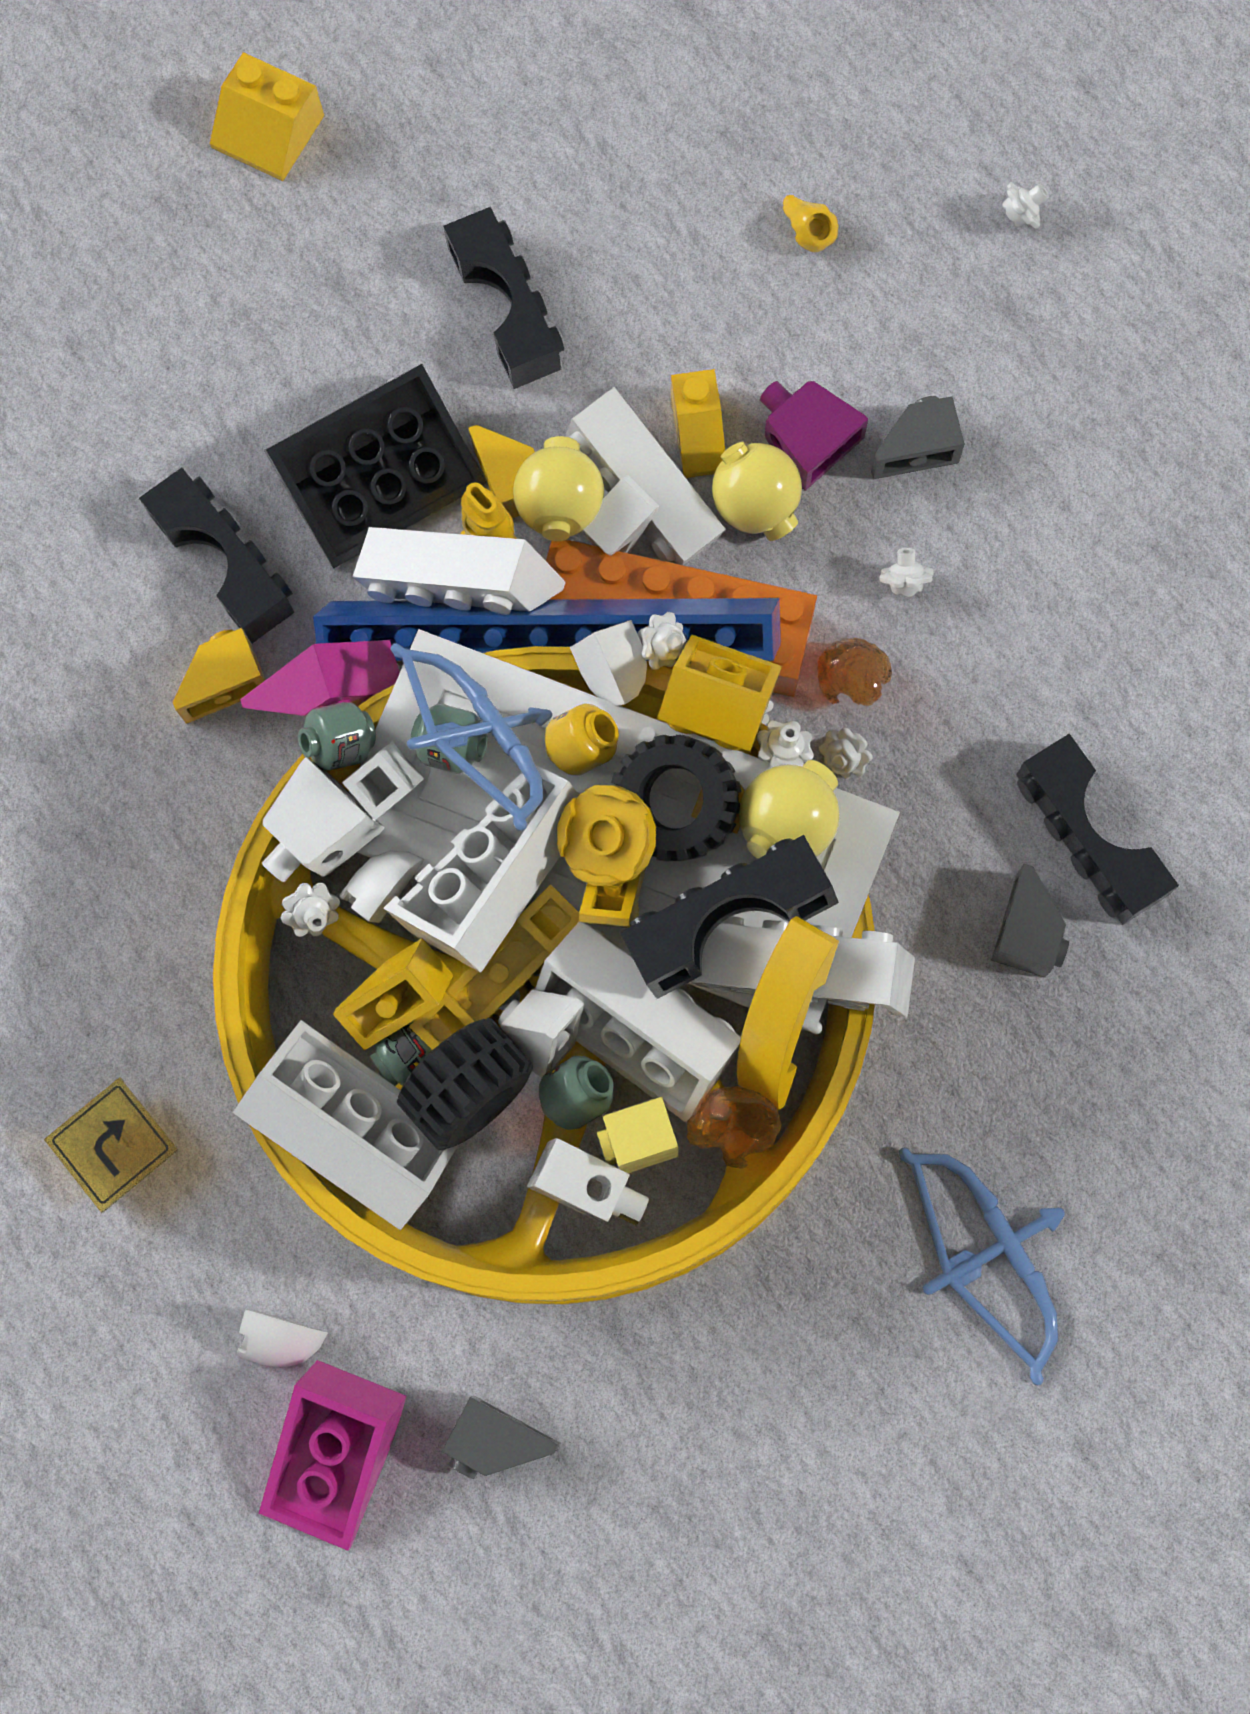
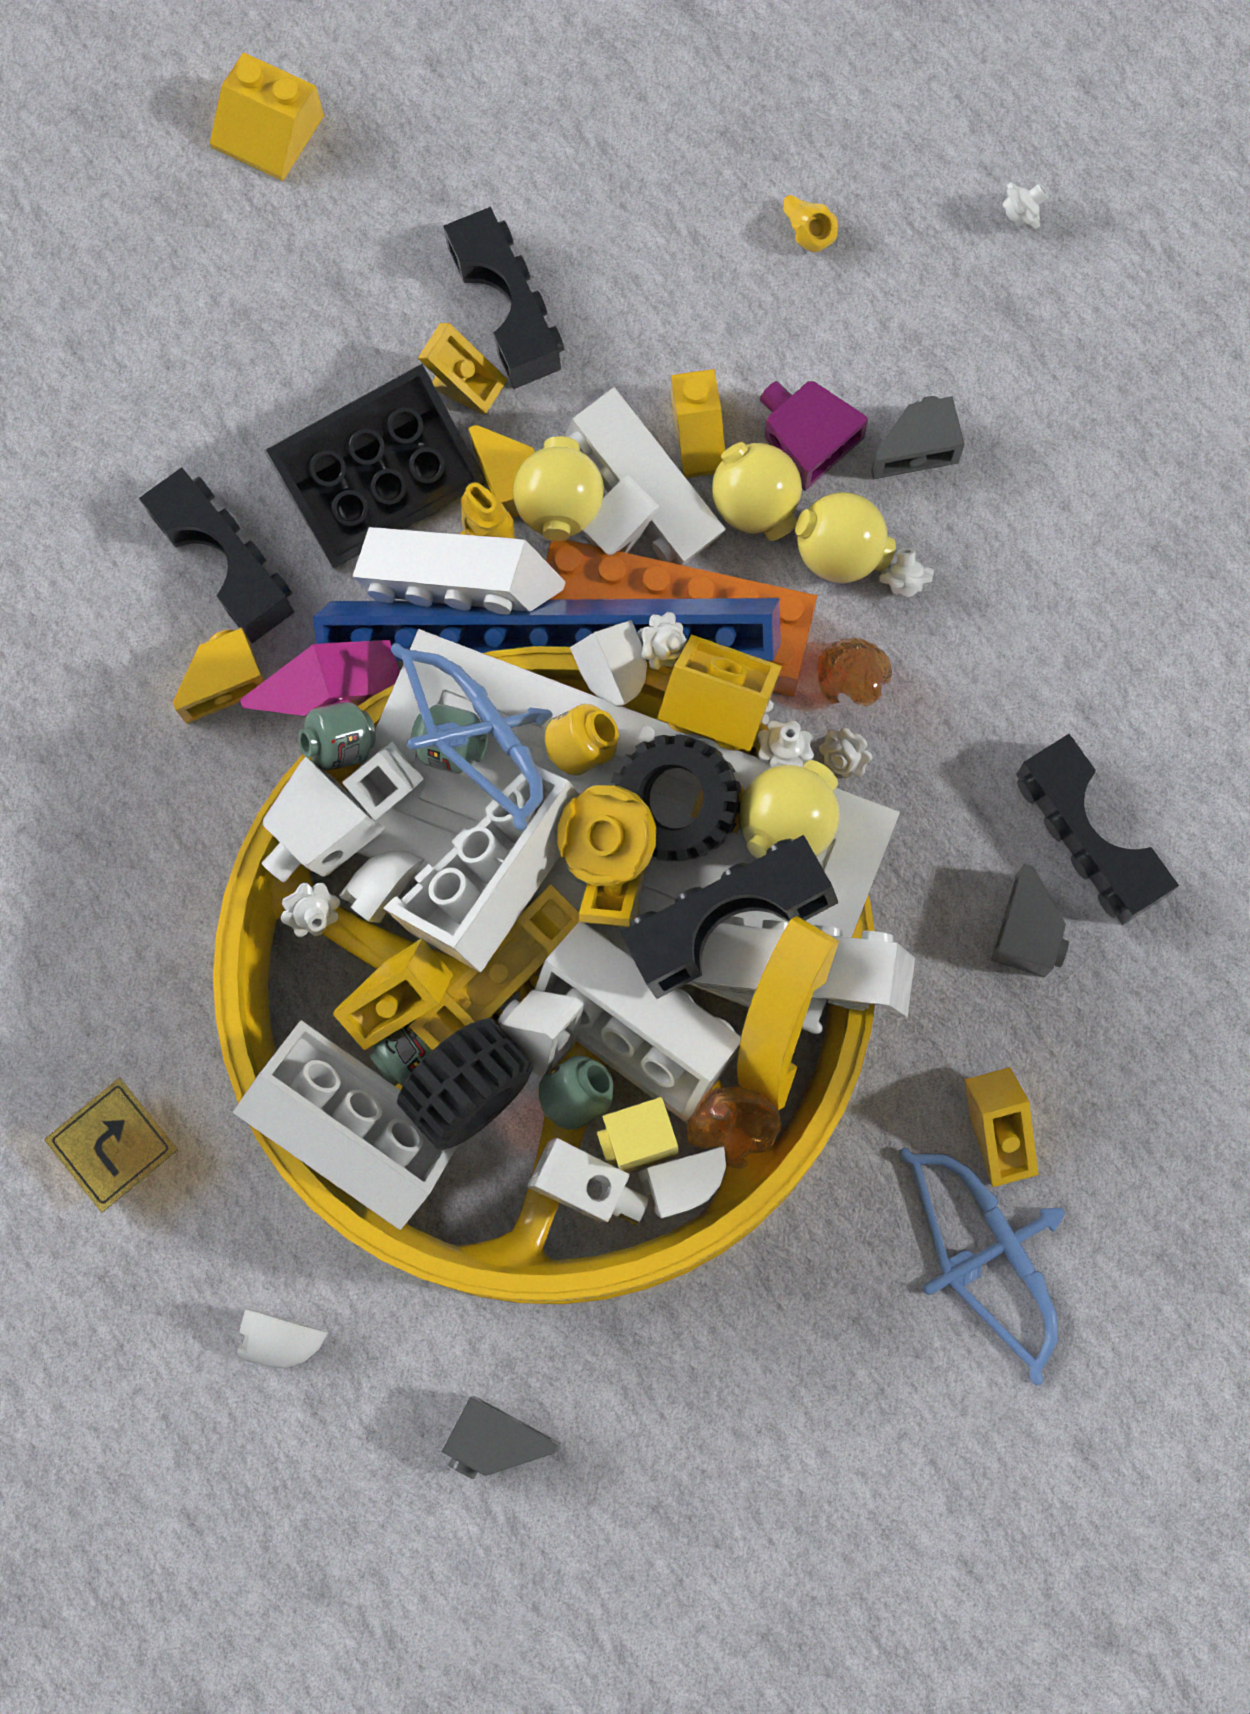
(331, 1453): dark pink slope -> none
(461, 369): none -> yellow slope
(684, 1182): none -> white brick
(844, 538): none -> light yellow brick
(1002, 1126): none -> yellow slope

